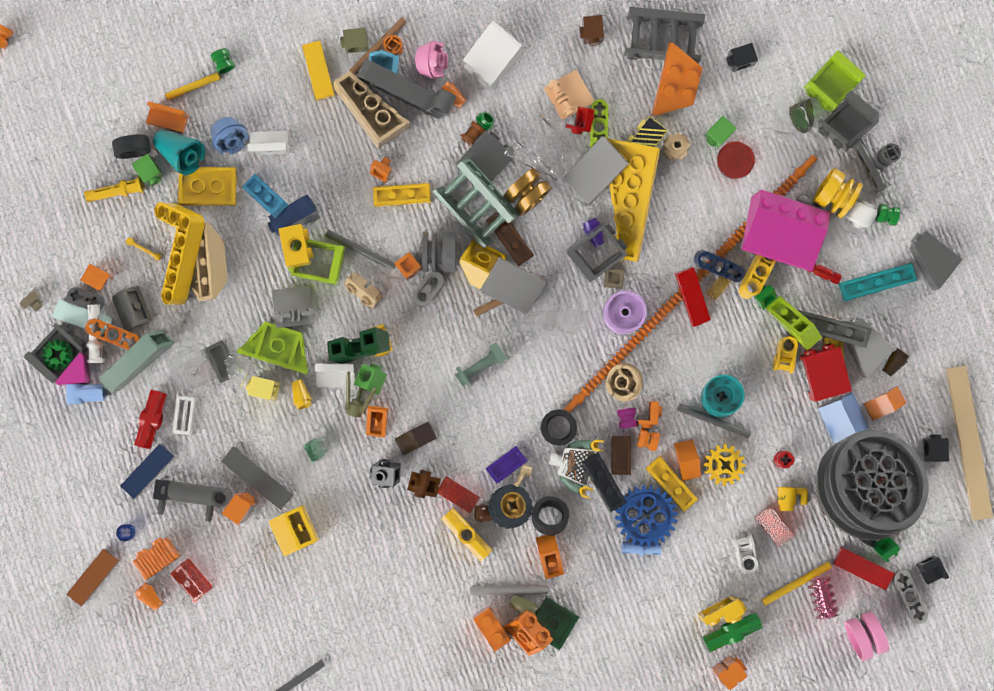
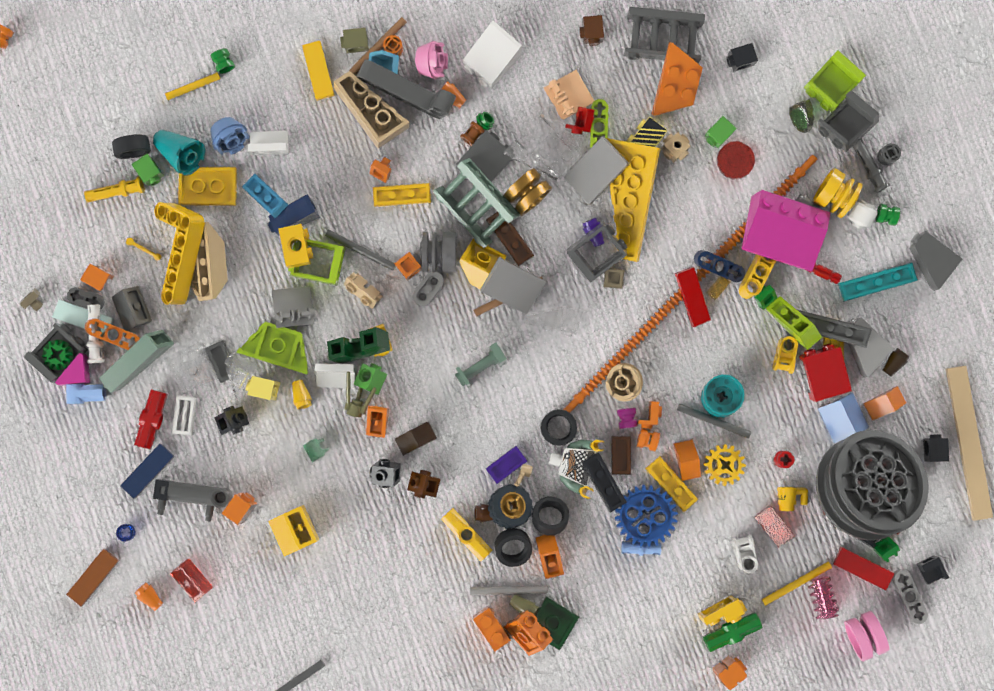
(156, 558): orange brick -> none
(167, 117): orange panel -> none
(232, 420): none -> black brick
(257, 478): dark grey tile -> none
(458, 494): clear red slope -> none
(517, 559): none -> black tyre
(613, 316): lavender wheel -> none

